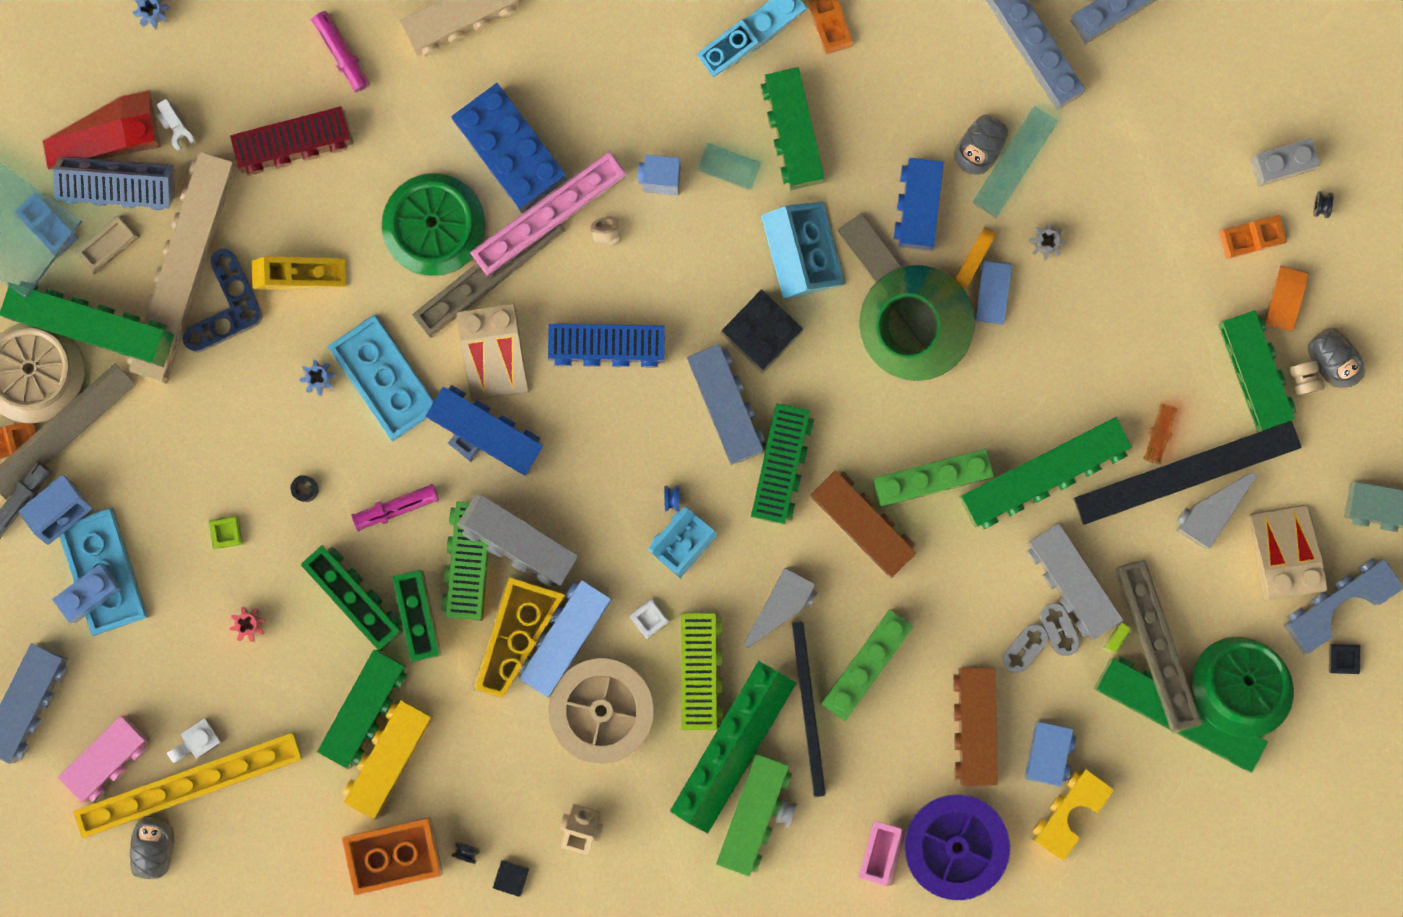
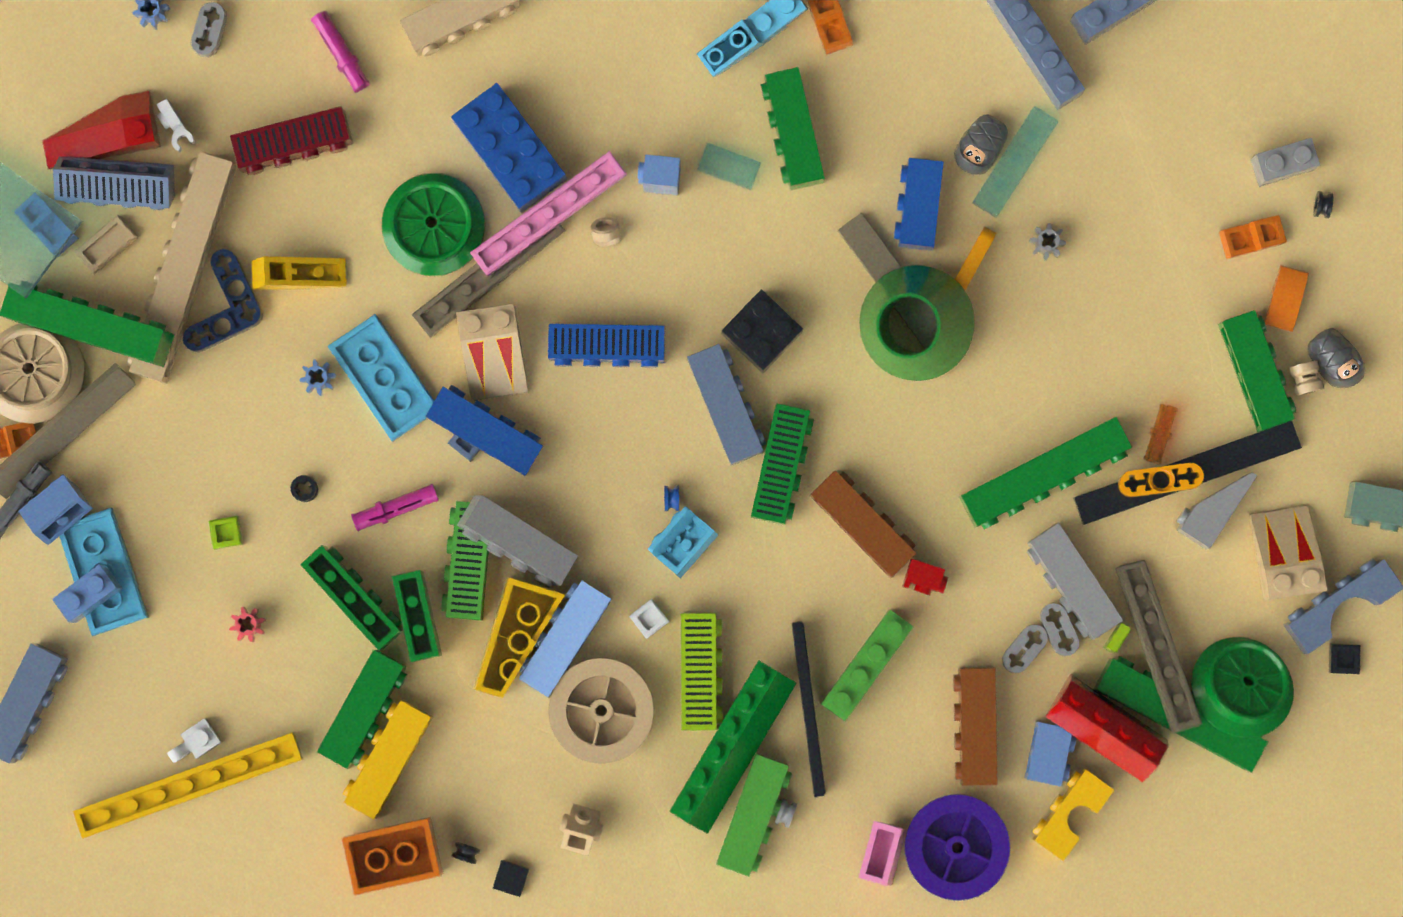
(104, 759): bright pink brick -> none
(151, 848): dark grey piece -> none
(202, 27): none -> light grey beam
(783, 603): light grey slope -> none
(803, 249): medium azure slope -> none
(925, 577): none -> red brick
(932, 478): bright green brick -> none
(993, 292): medium blue slope -> none
(1108, 729): none -> red slope
(1183, 484): none -> light orange beam

